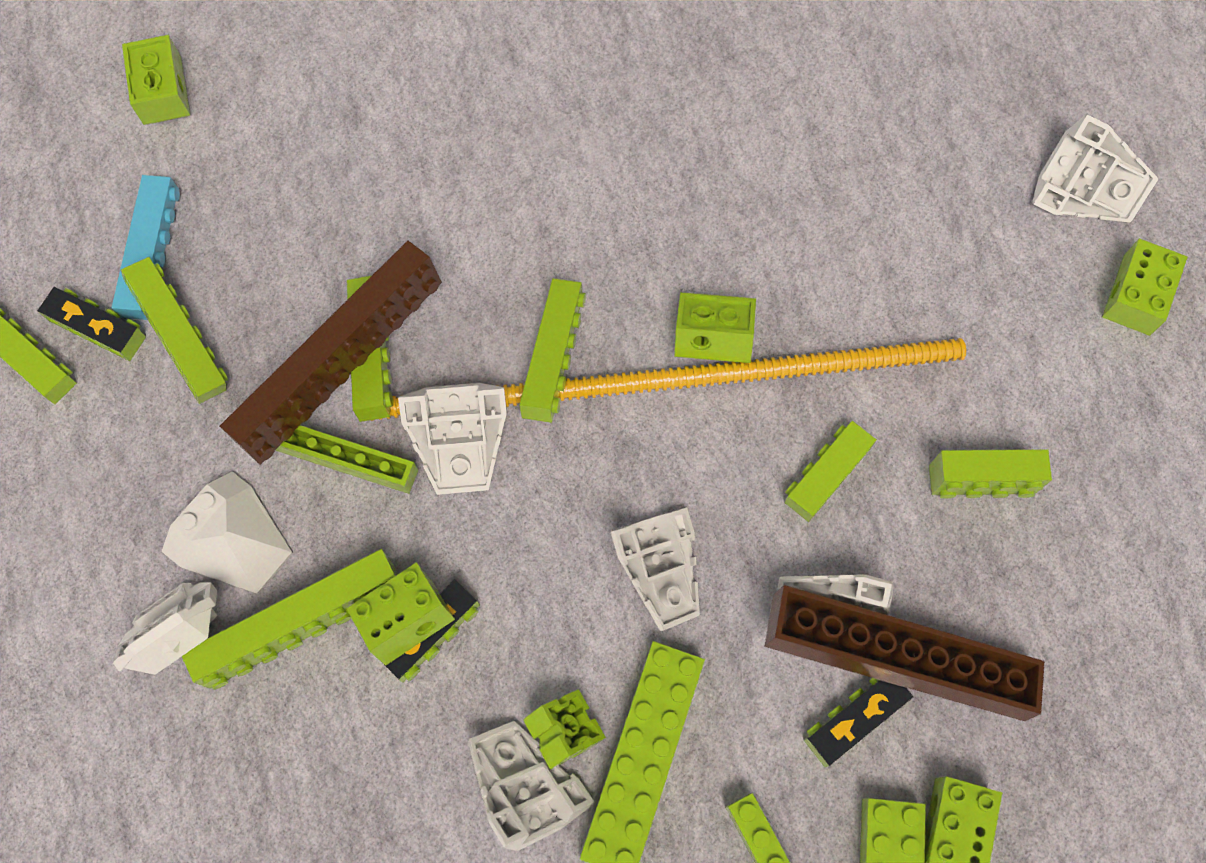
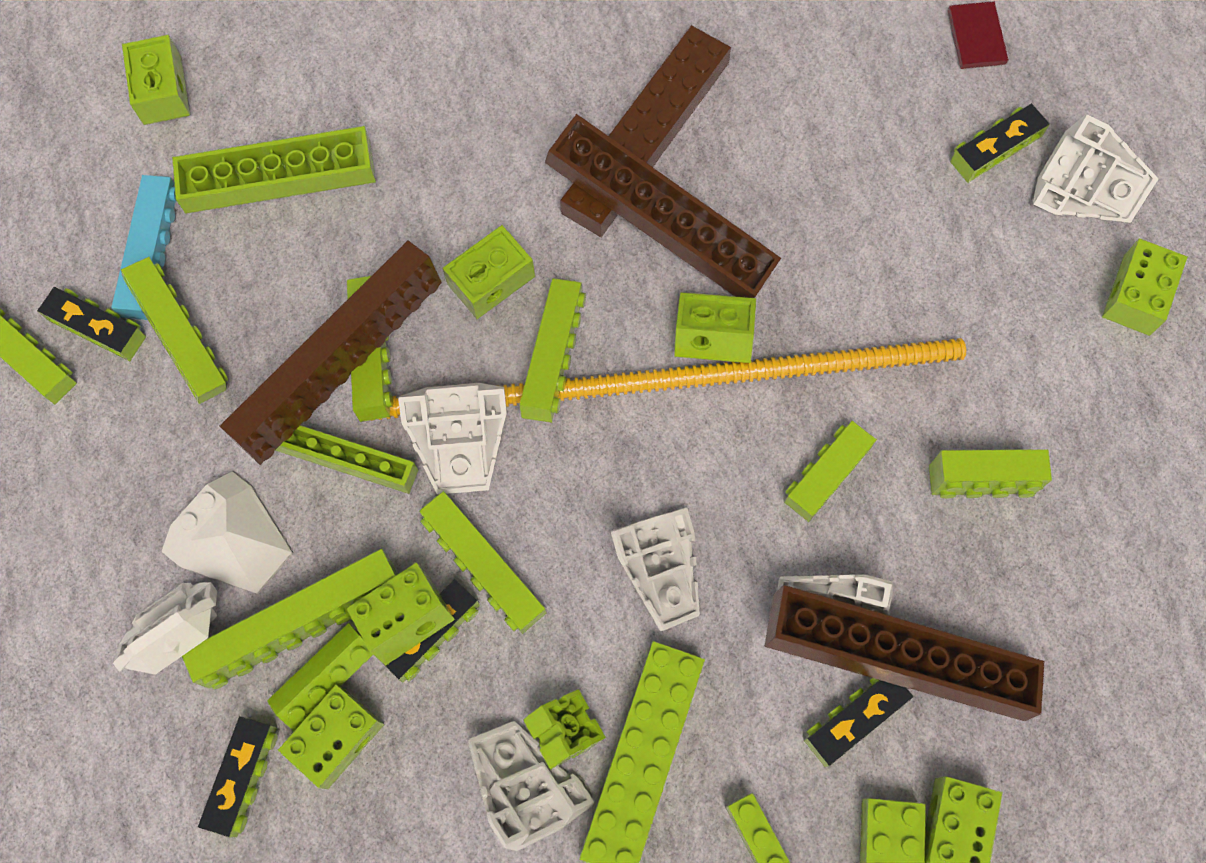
(238, 777): none -> black brick
(273, 169): none -> lime brick
(311, 683): none -> lime brick
(331, 737): none -> lime piece
(482, 562): none -> lime brick
(489, 271): none -> lime piece
(656, 116): none -> reddish brown brick
(661, 209): none -> reddish brown brick
(977, 35): none -> dark red tile
(999, 142): none -> brick

